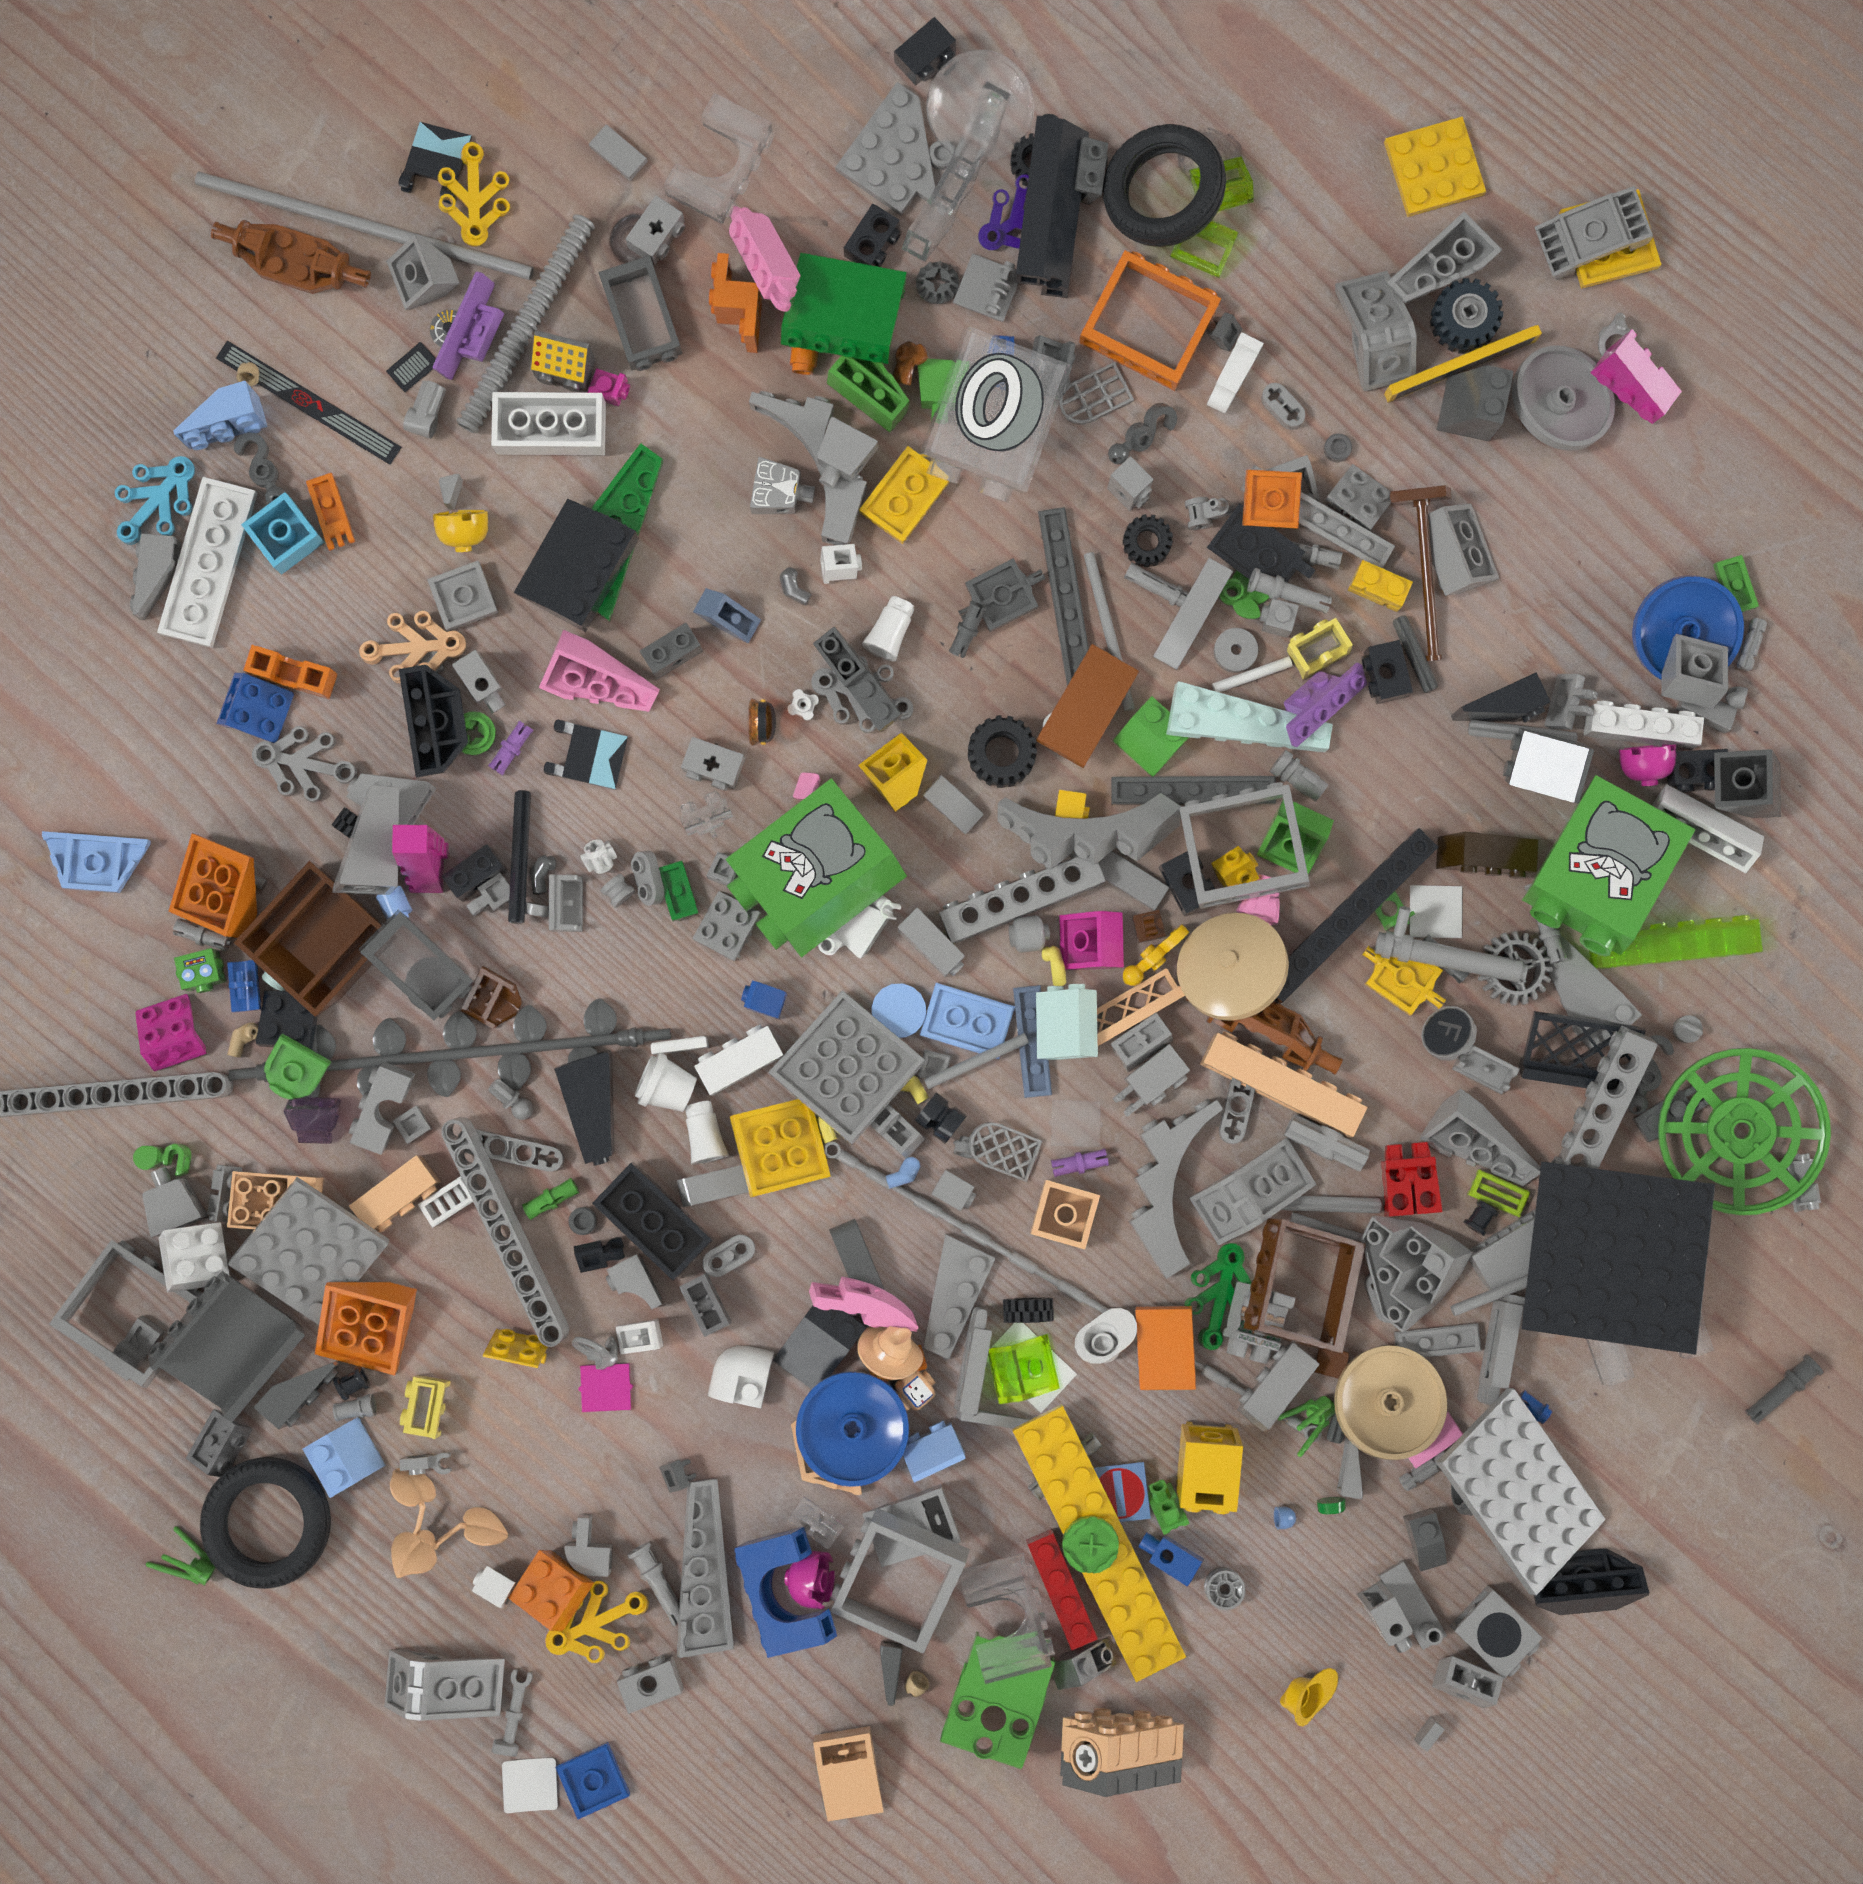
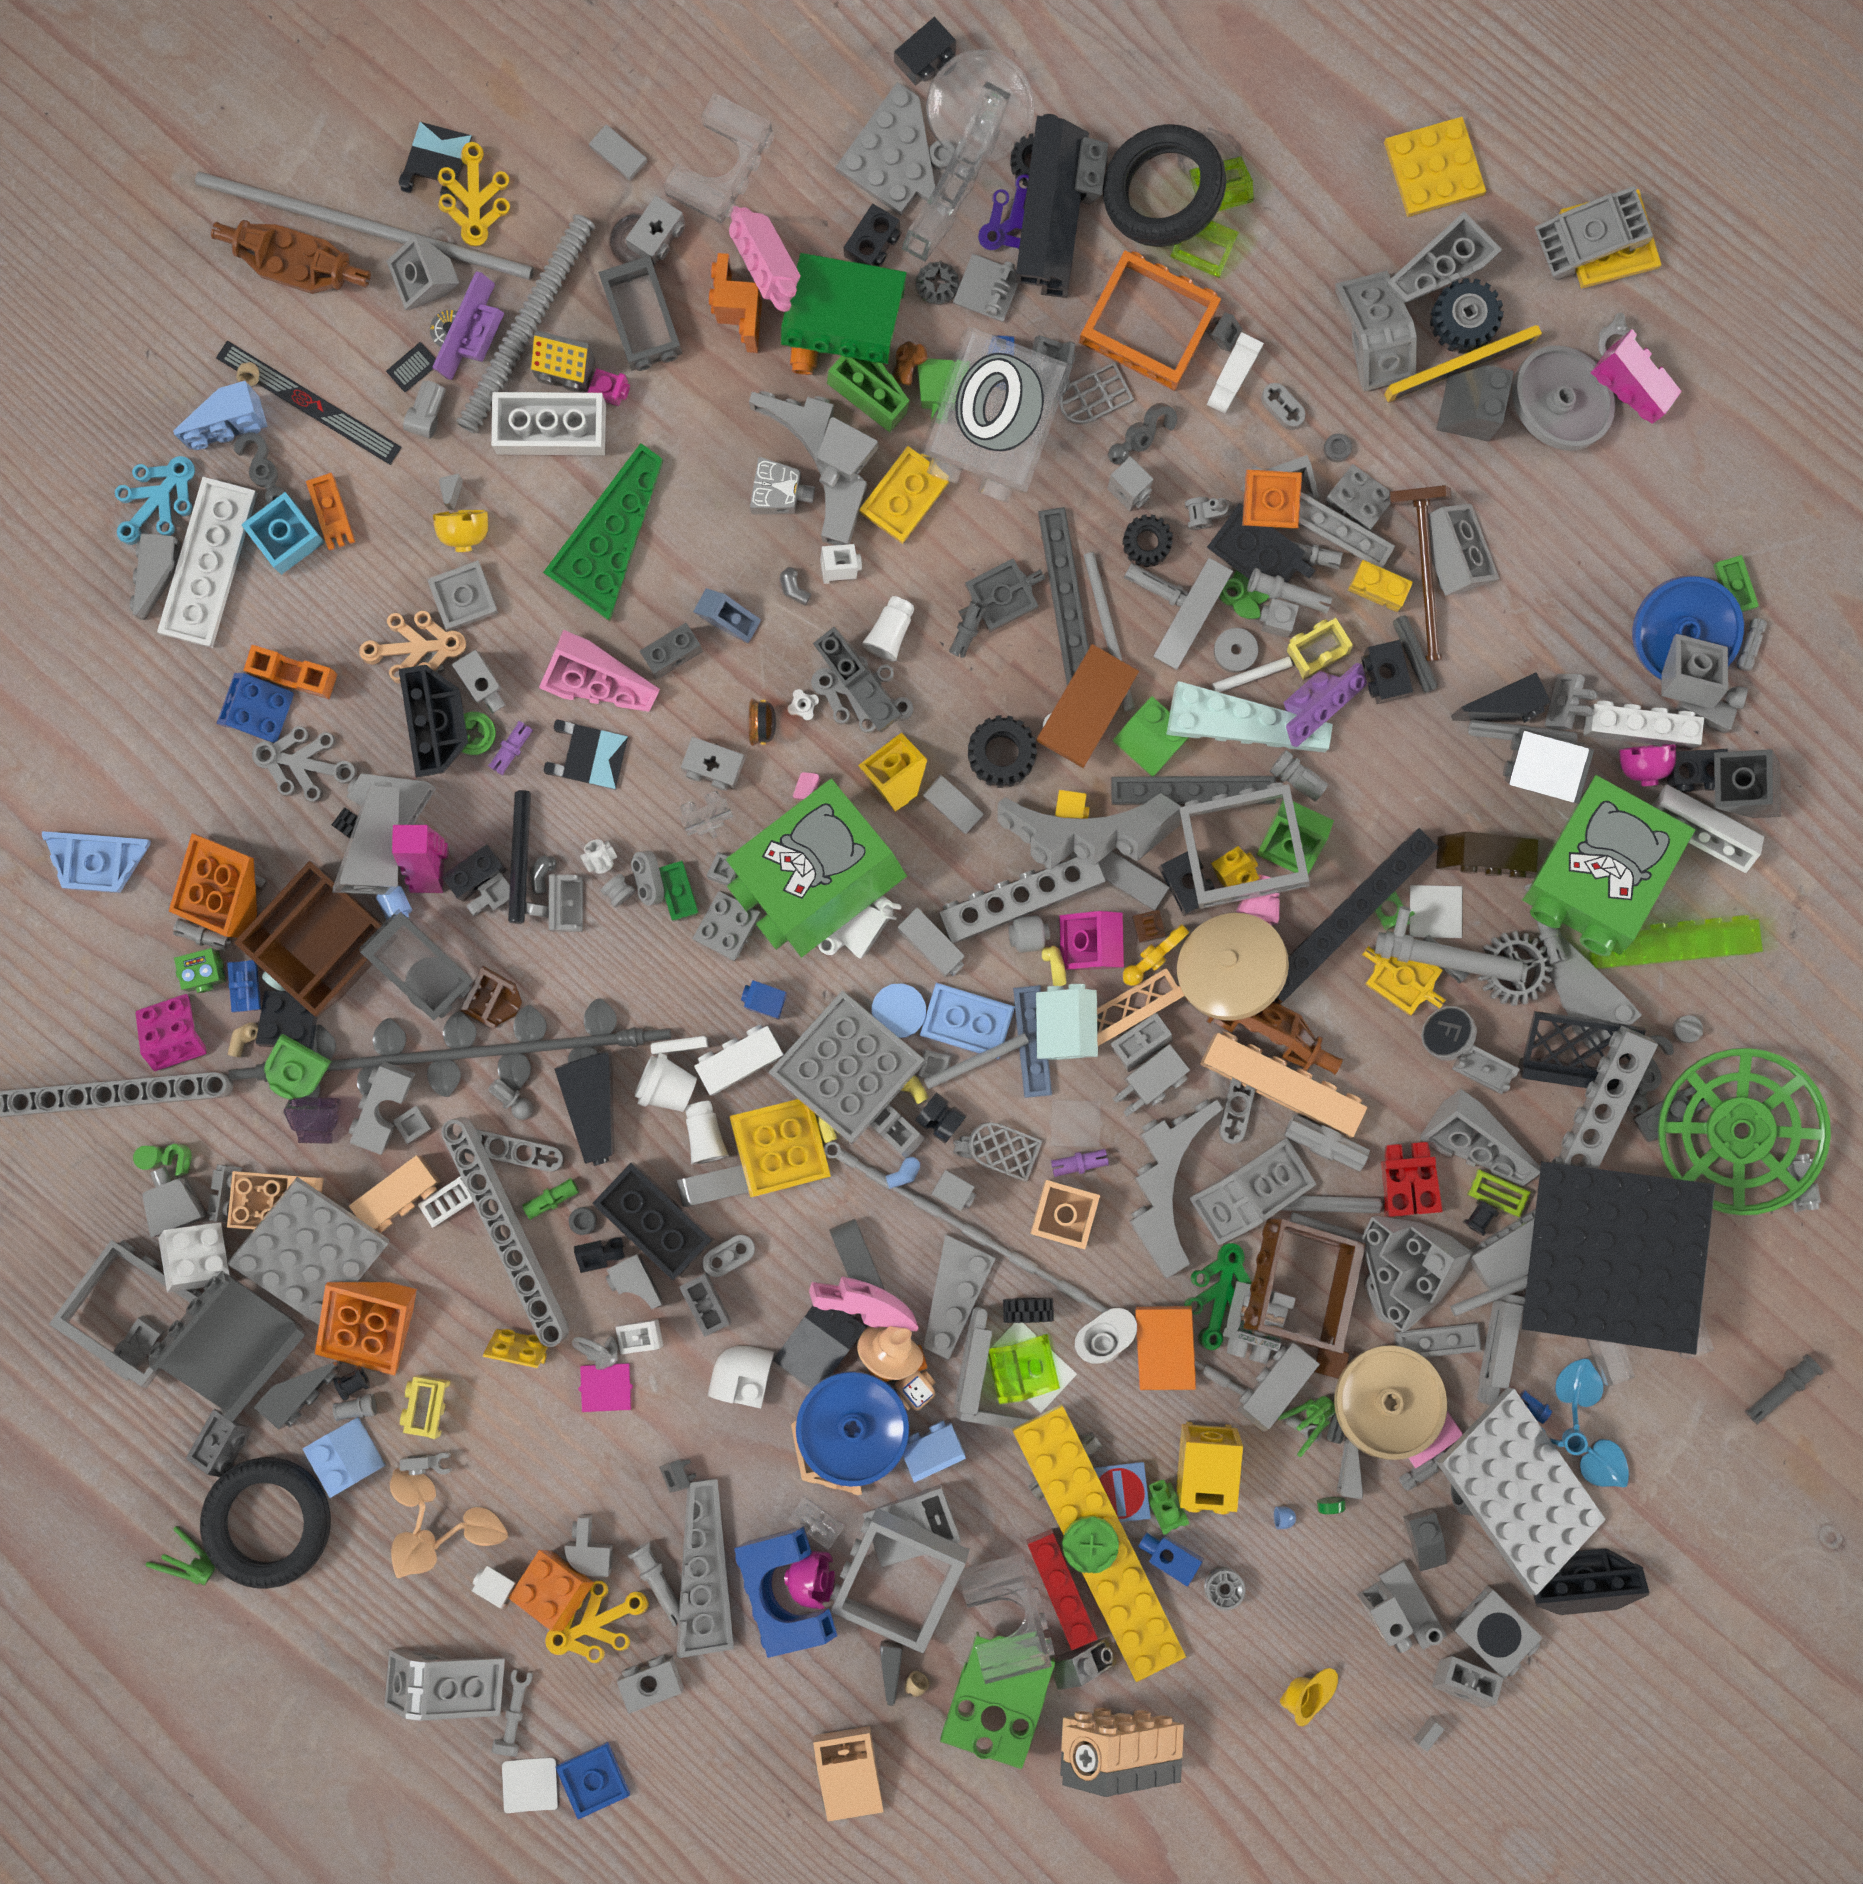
(577, 564): black slope -> none
(1605, 1462): none -> dark azure plant

